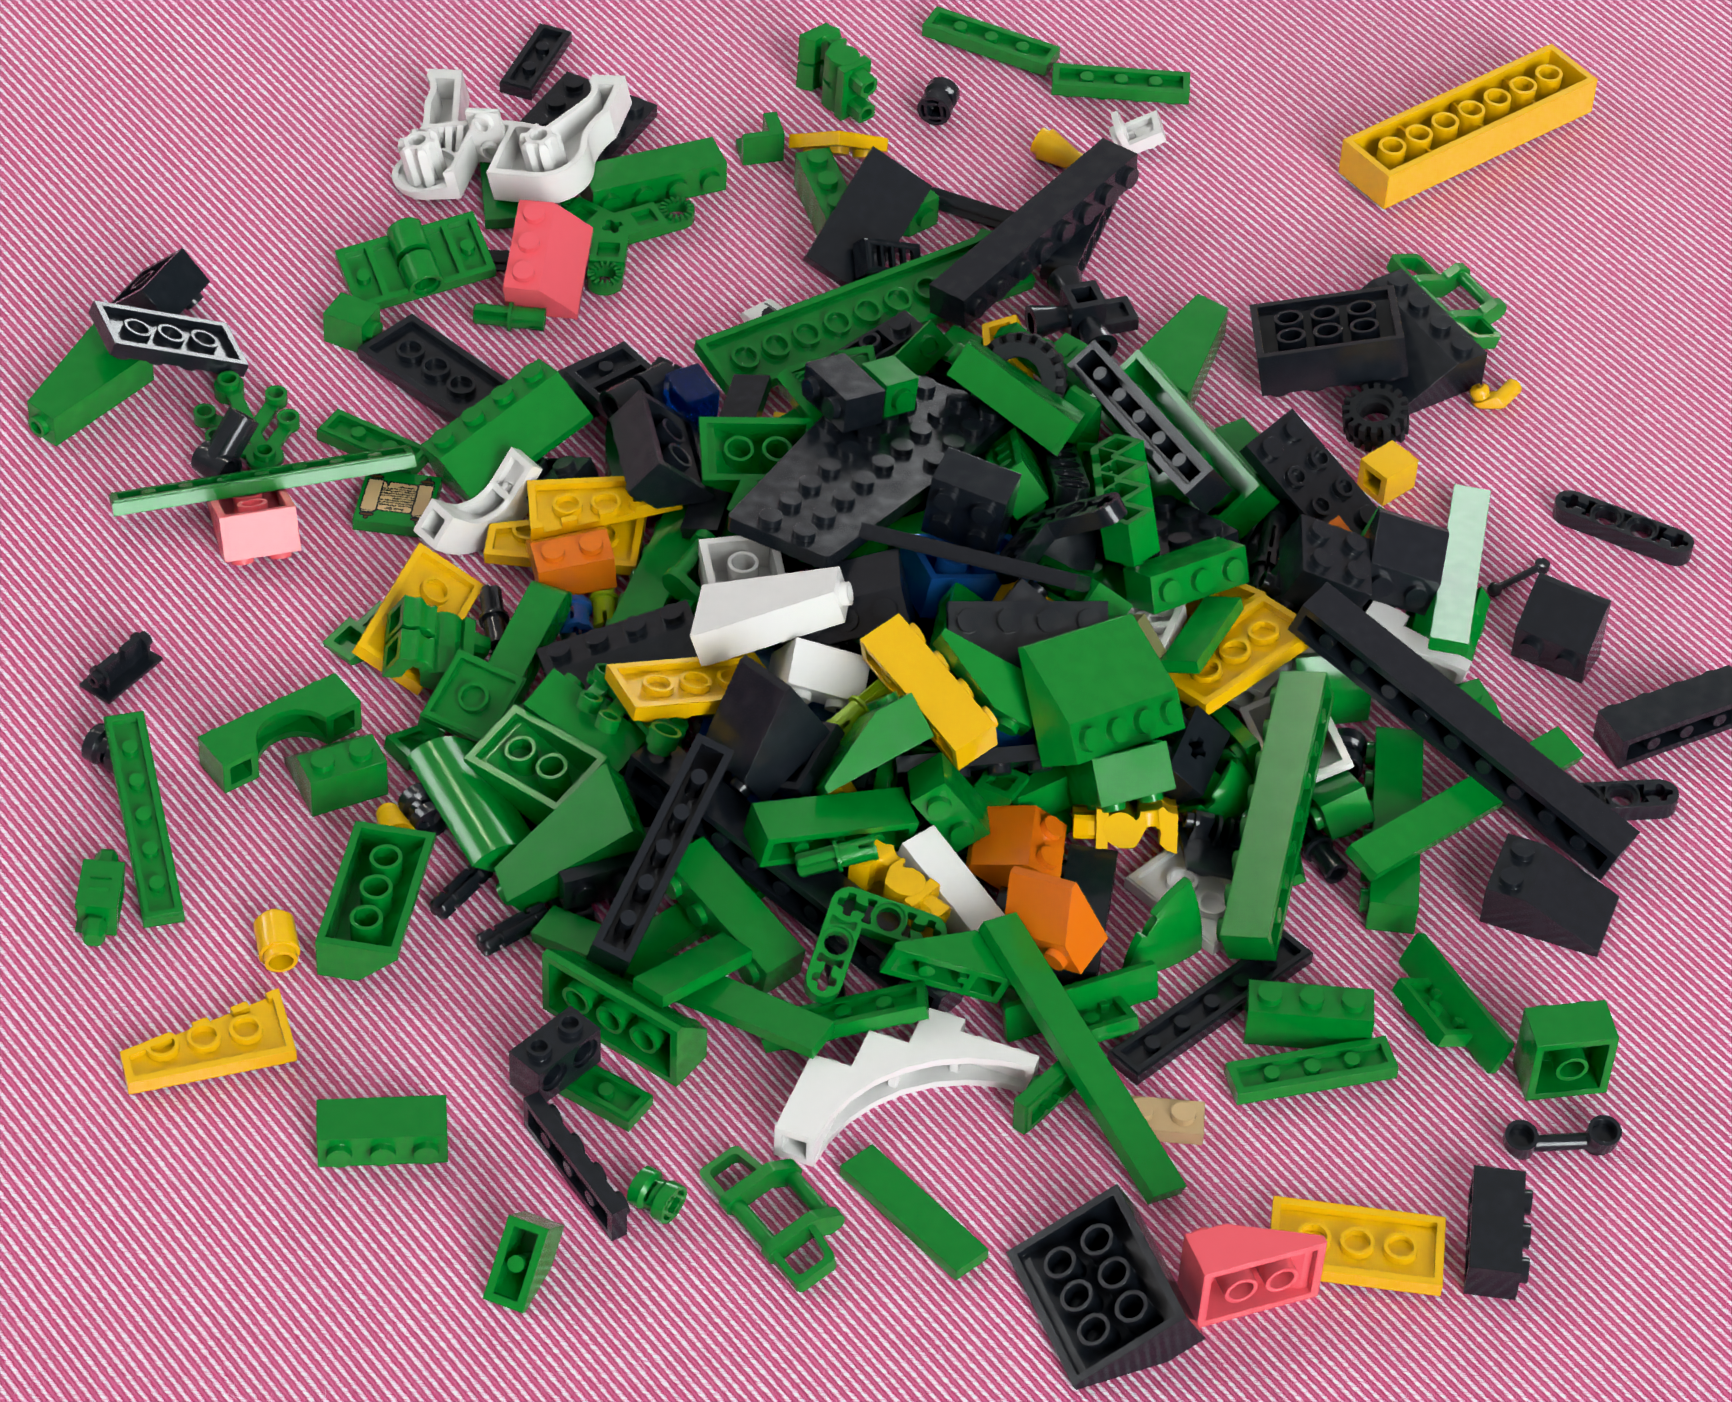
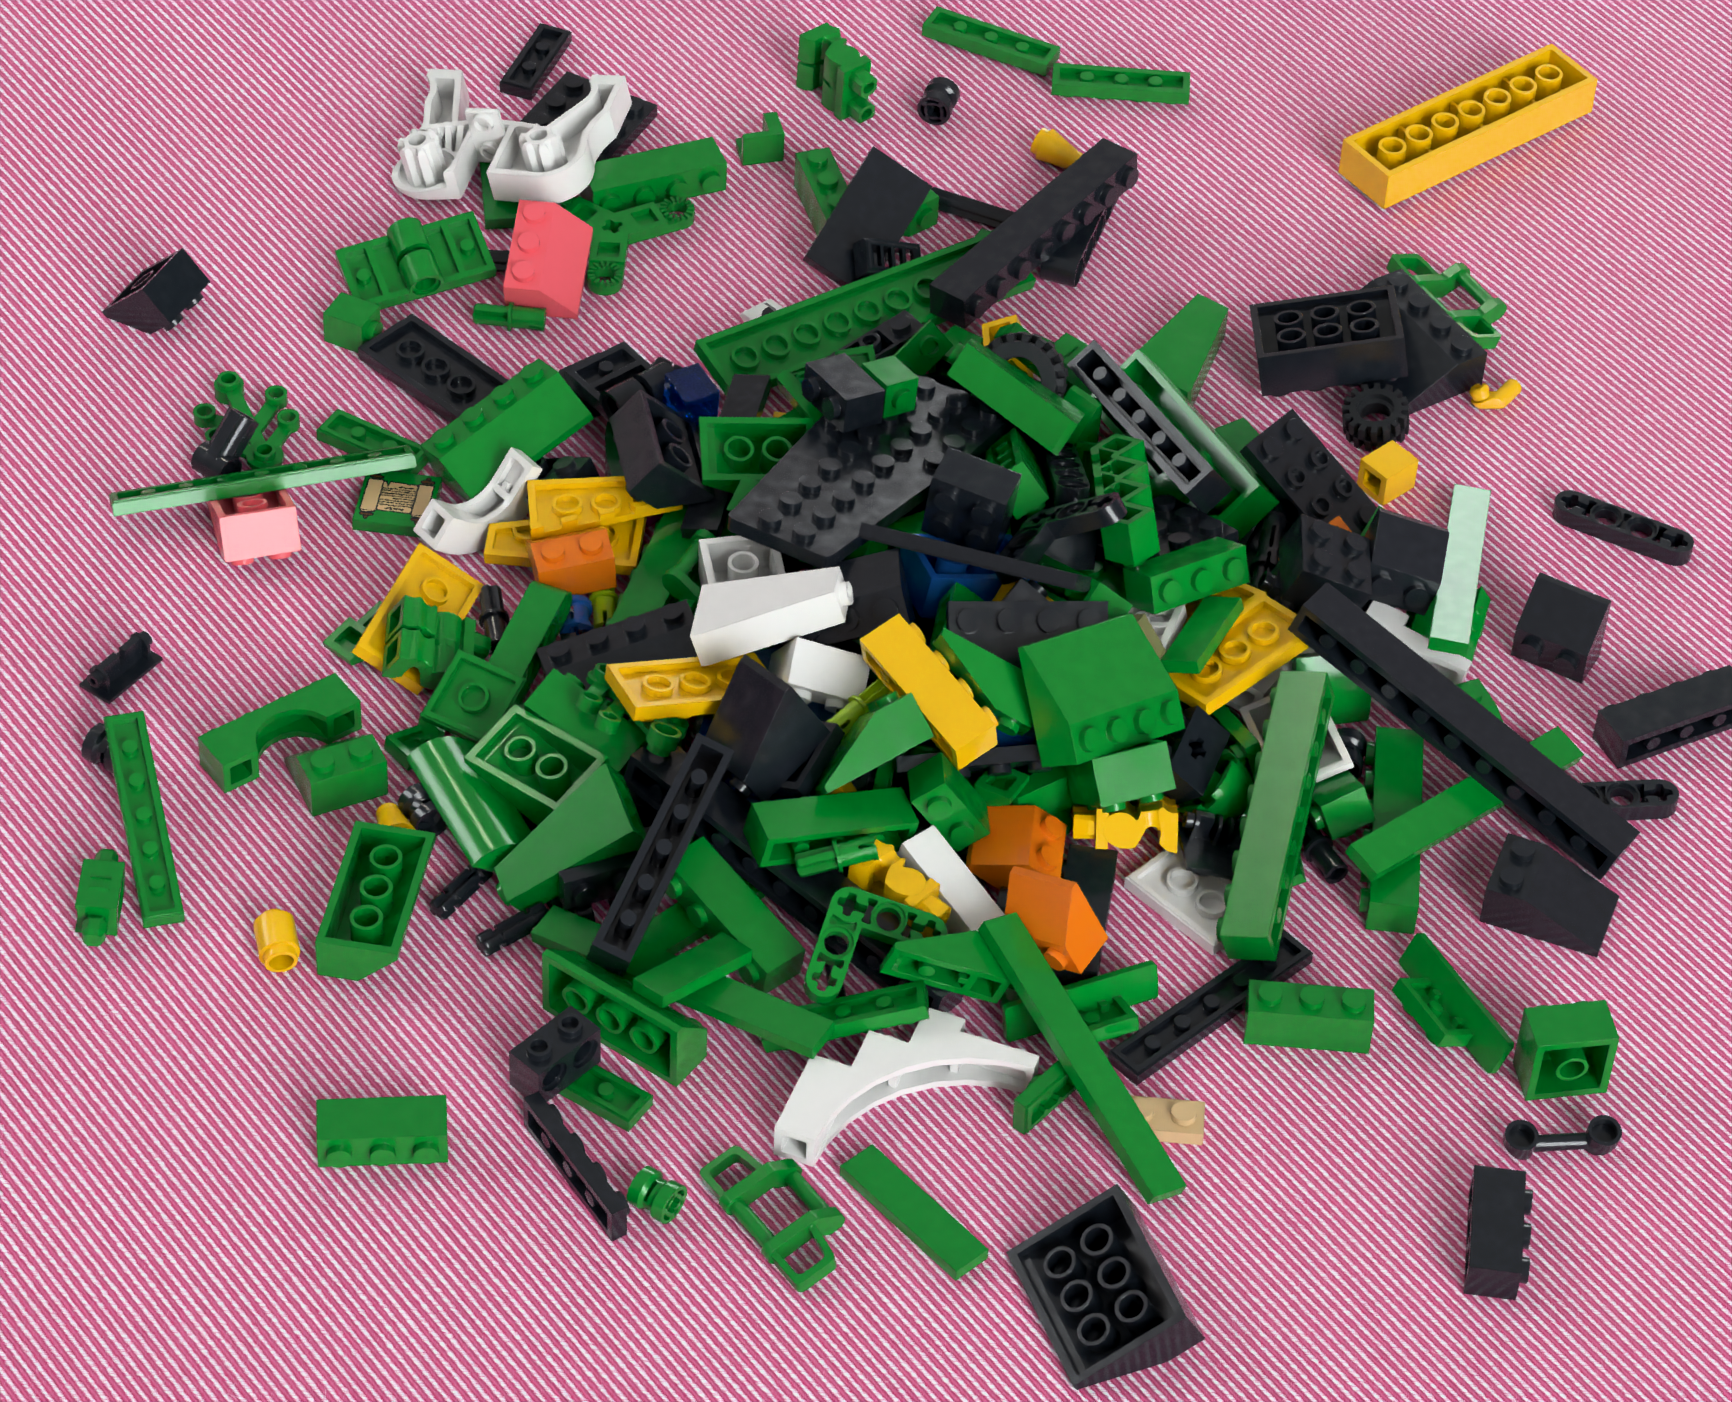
(84, 389): green slope -> none
(167, 338): black plate -> none
(234, 1043): yellow wing -> none
(522, 1260): green slope -> none
(839, 142): yellow plate -> none
(1081, 311): black brick -> none
(1138, 133): white bracket -> none
(1171, 931): green brick -> none
(1247, 1270): coral slope -> none
(1311, 1070): green plate -> none
(1370, 1243): yellow plate -> none
(1541, 565): black hinge -> none

